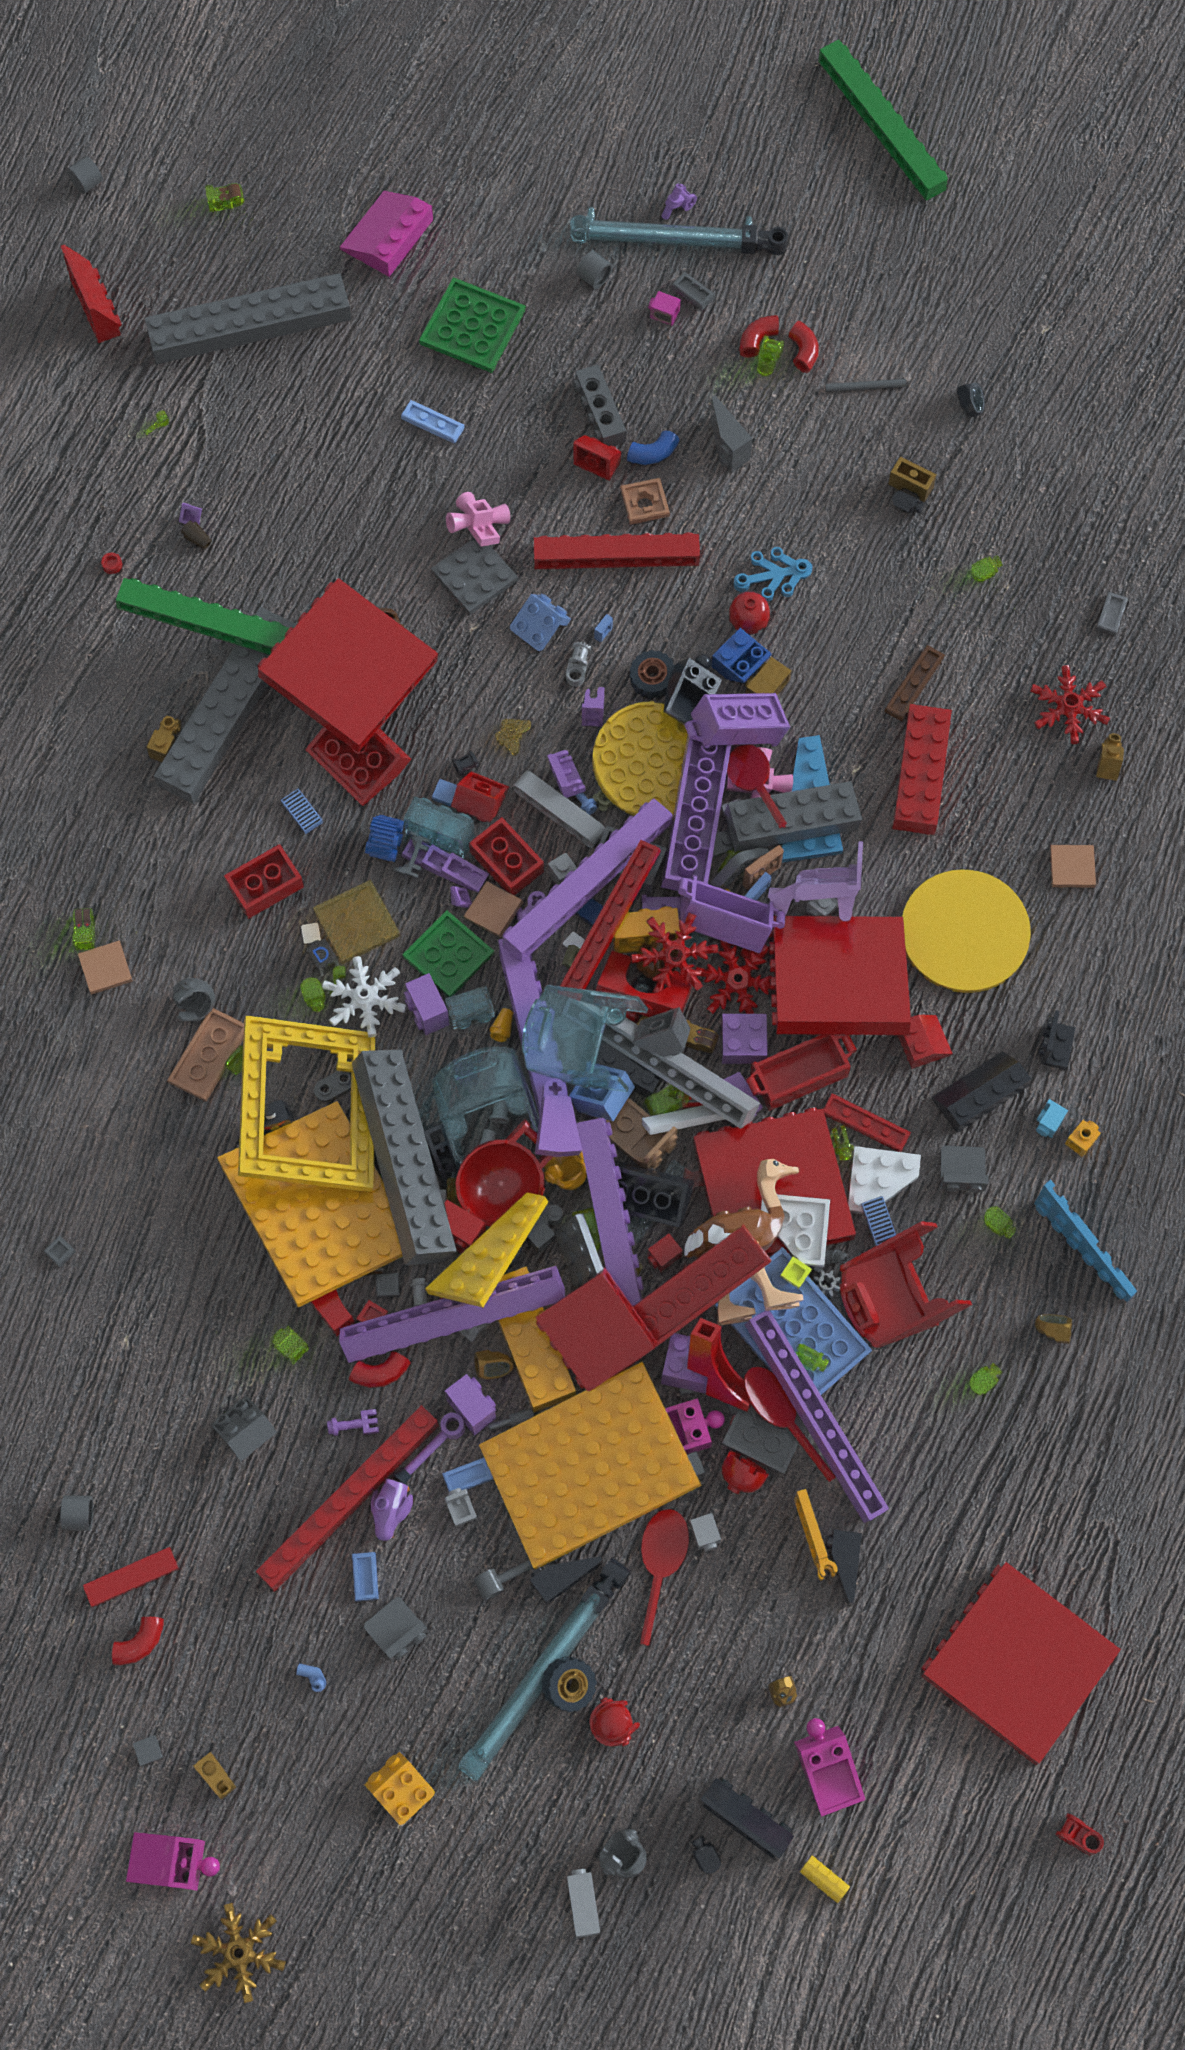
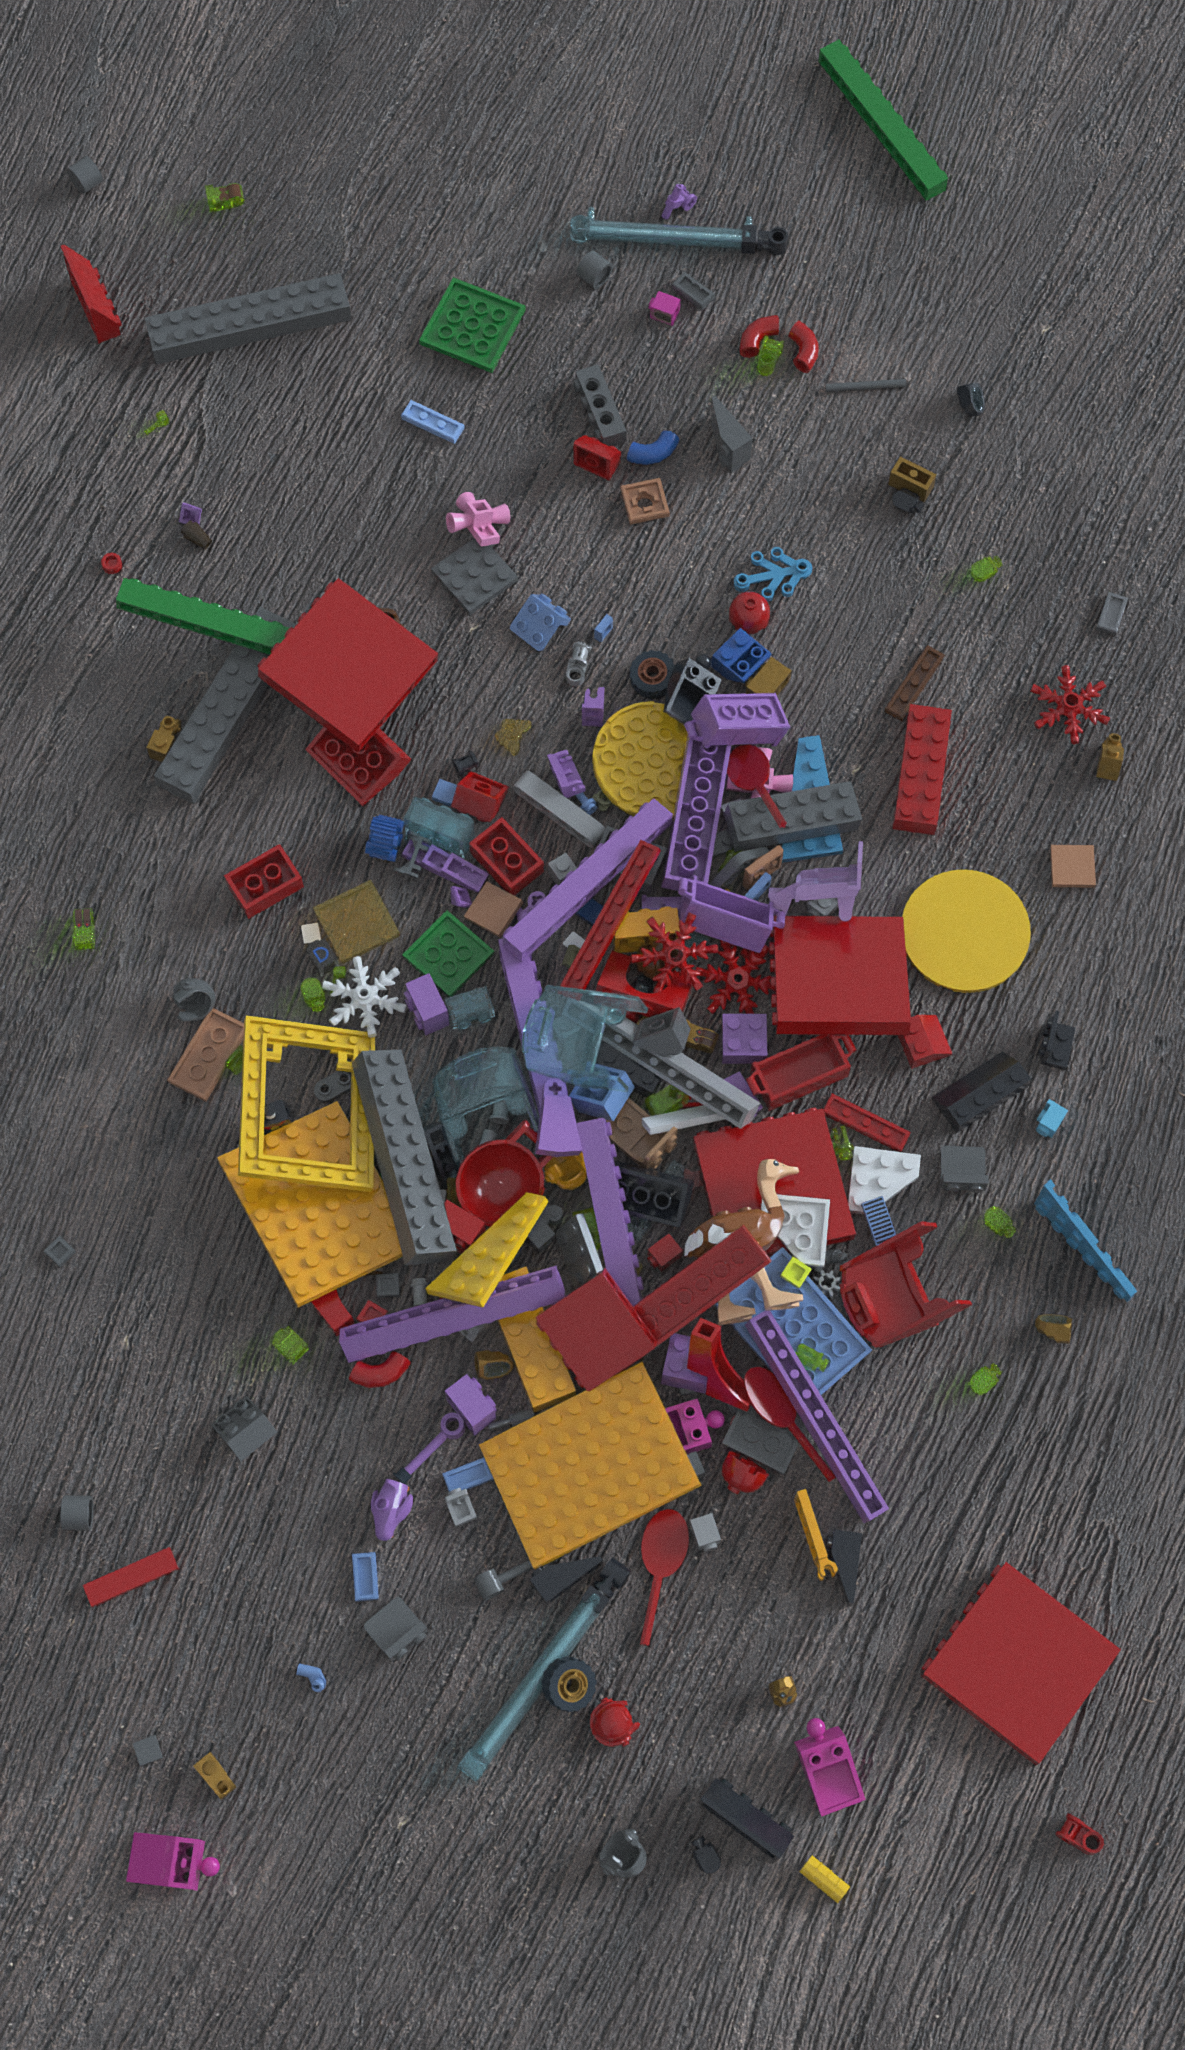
(105, 967): nougat tile -> none
(141, 1644): red cylinder -> none
(228, 1951): pearl gold piece -> none
(301, 811): medium blue tile -> none
(334, 1426): medium lavender hinge -> none
(347, 1498): red brick -> none
(388, 231): dark pink slope -> none
(399, 1788): light orange bracket -> none
(502, 1025): light orange cone -> none
(583, 1903): light grey window -> none
(616, 551): red brick -> none
(1078, 1142): light orange brick -> none

